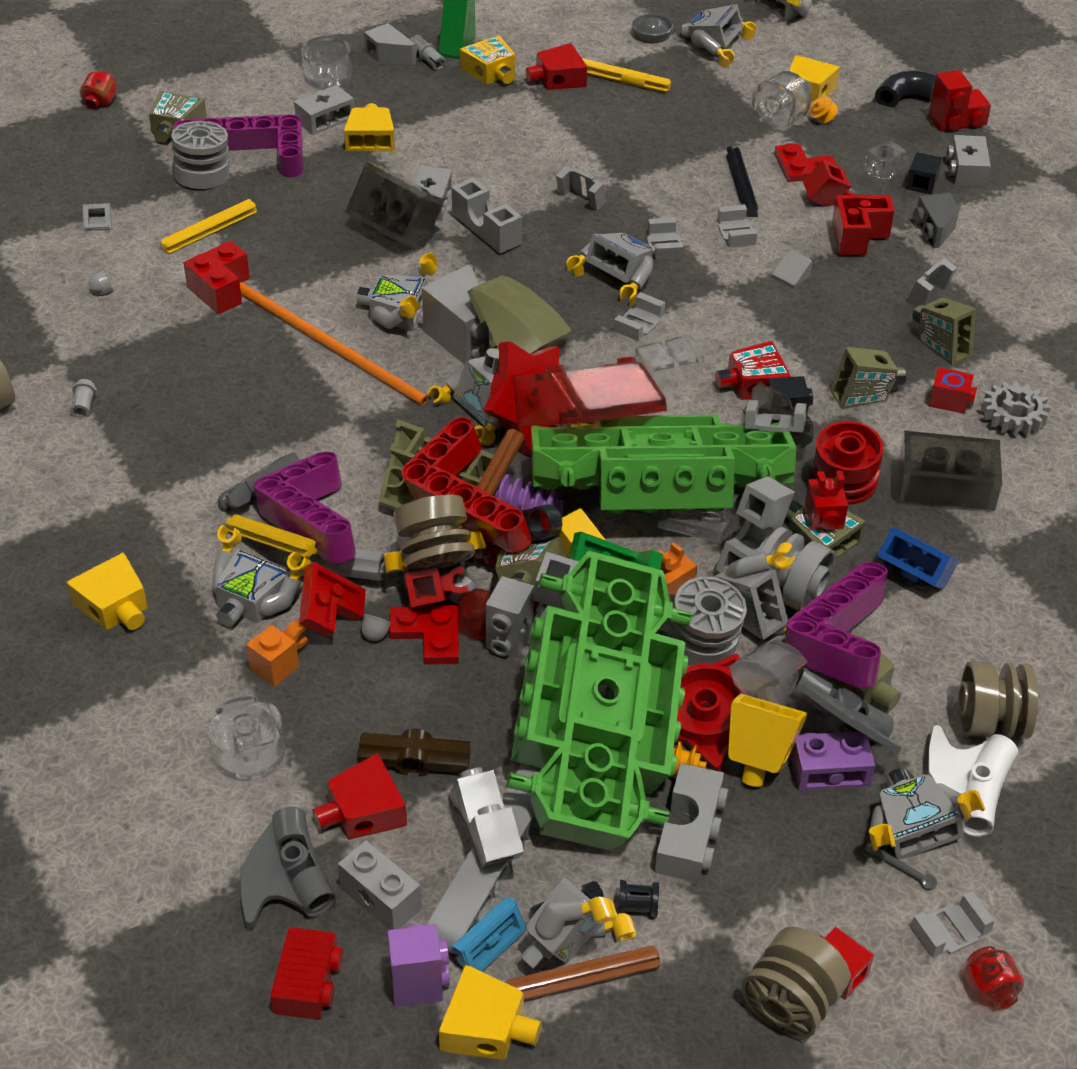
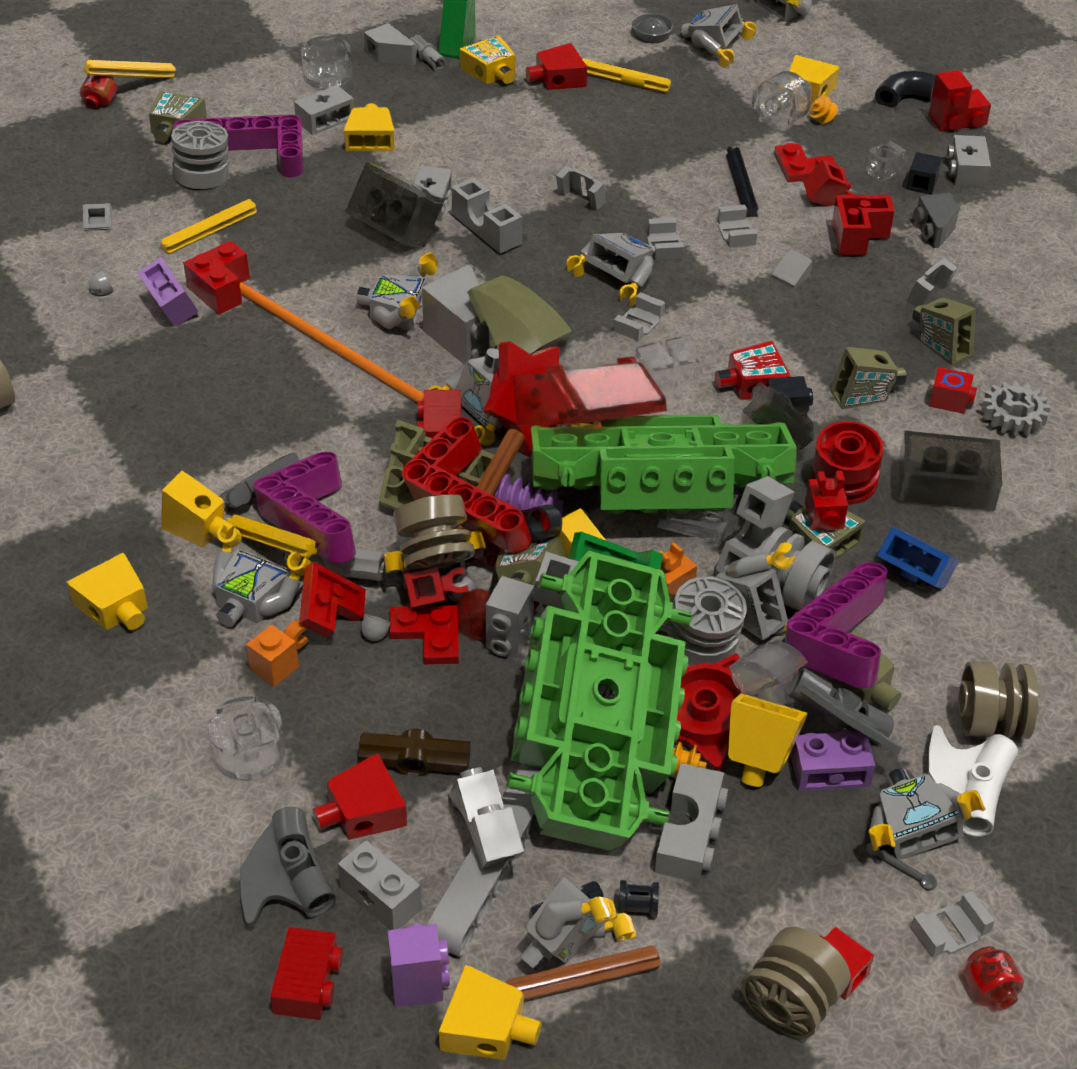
(83, 393): light grey pin -> none
(129, 69): none -> yellow axle
(167, 292): none -> medium lavender brick
(192, 511): none -> yellow torso
(438, 410): none -> red brick
(489, 935): dark azure tile -> none
(787, 422): light grey piece -> none

